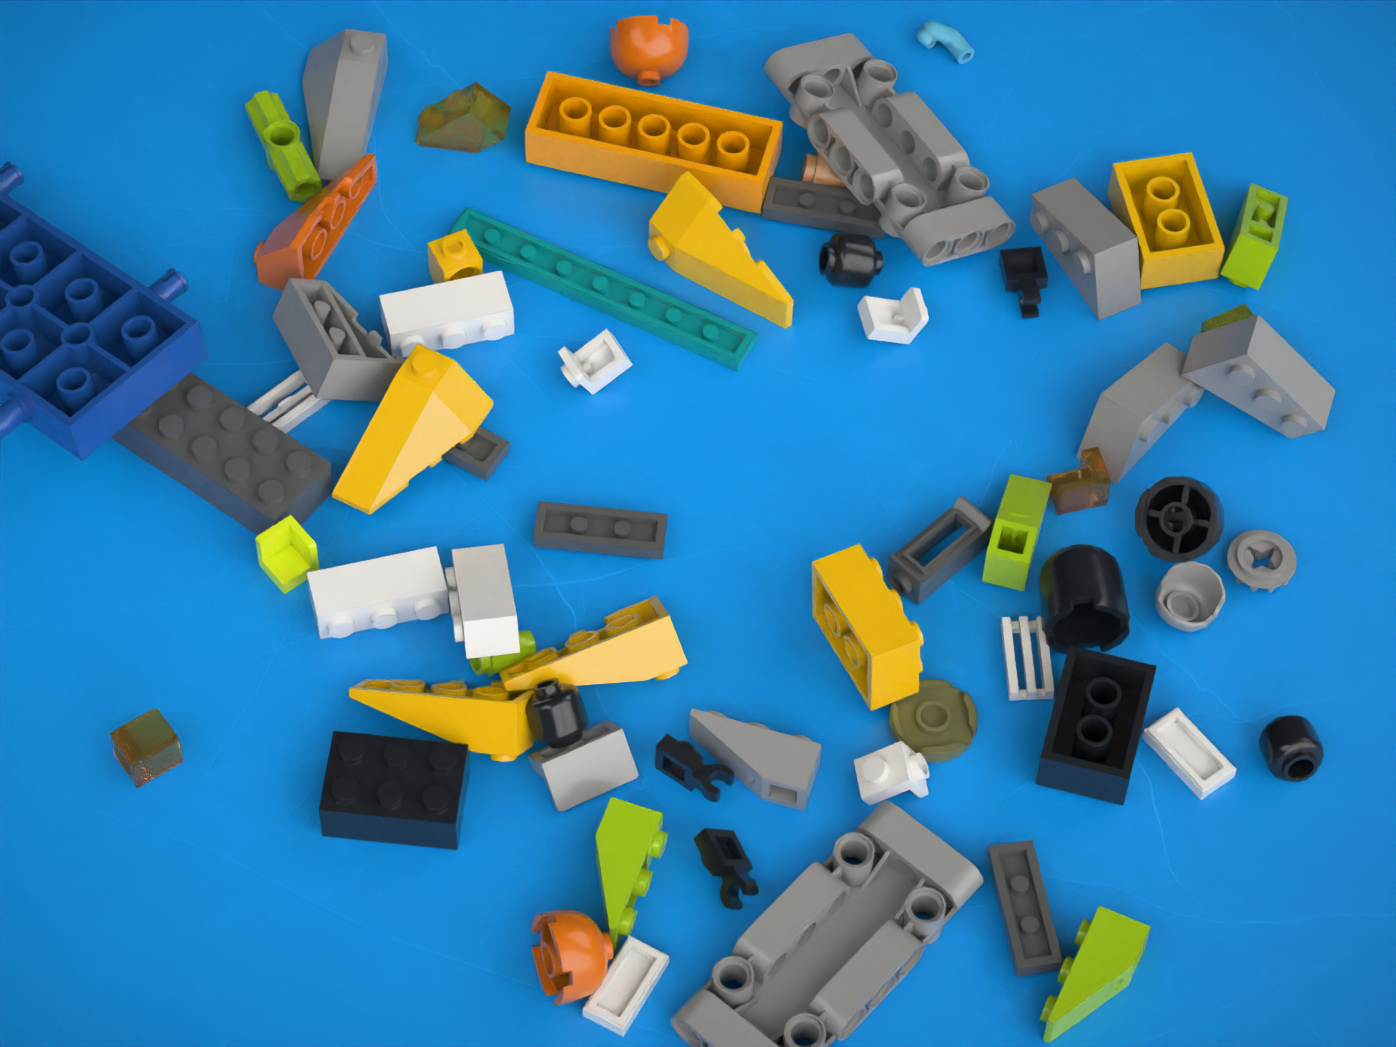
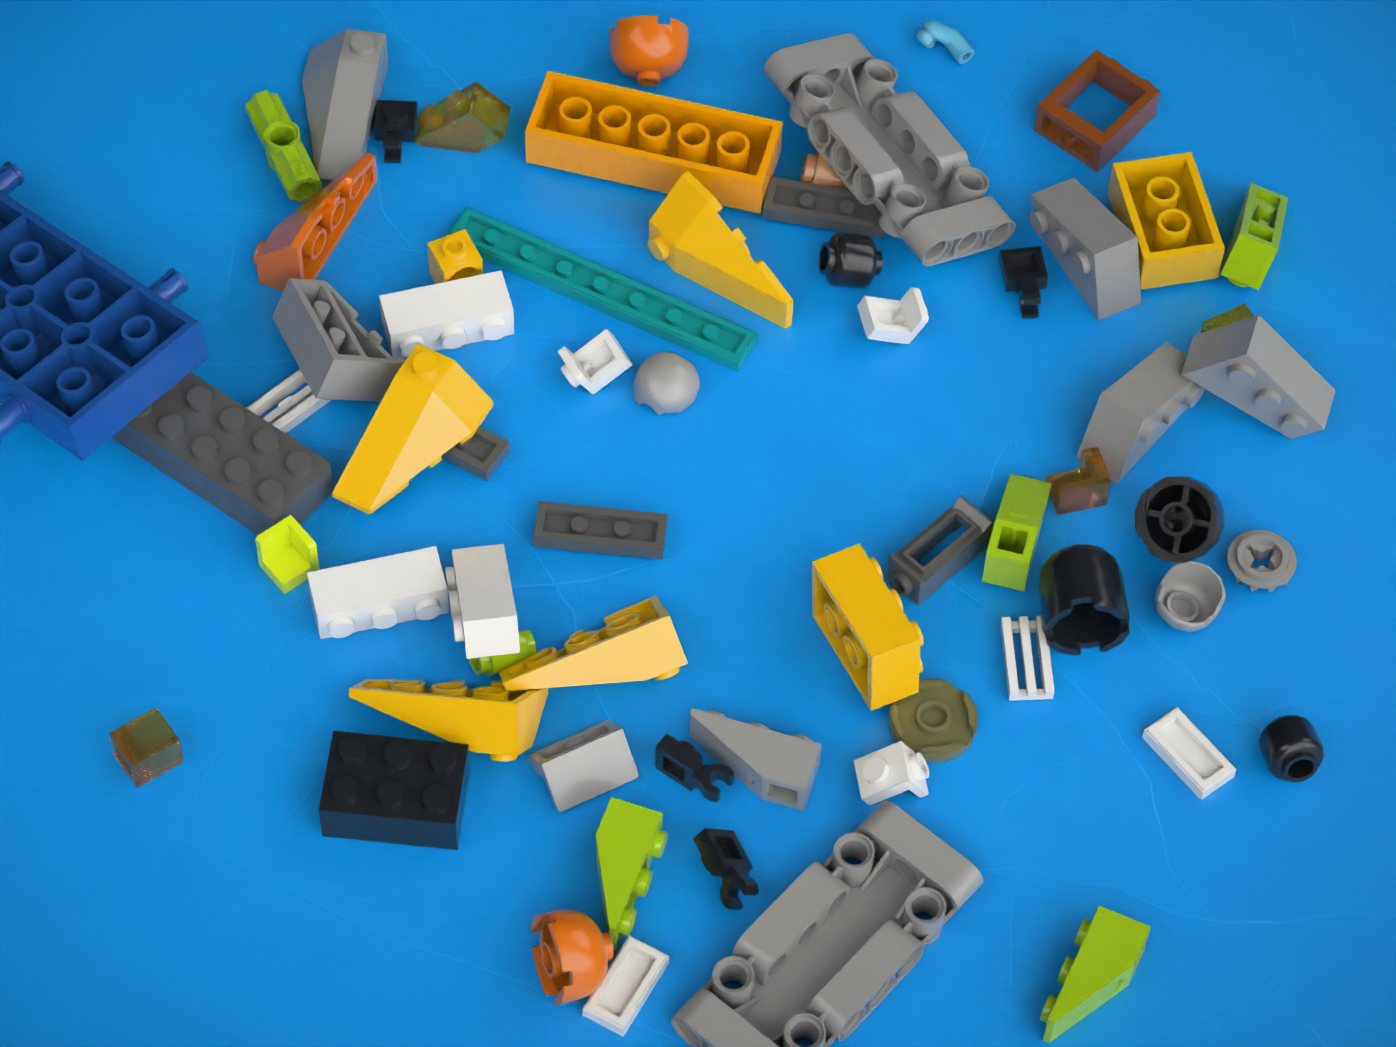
(394, 125): none -> black plate
(556, 713): black head -> none
(666, 383): none -> light grey hair
(1024, 908): dark grey plate -> none
(1091, 144): none -> dark orange window
(1095, 725): black brick -> none

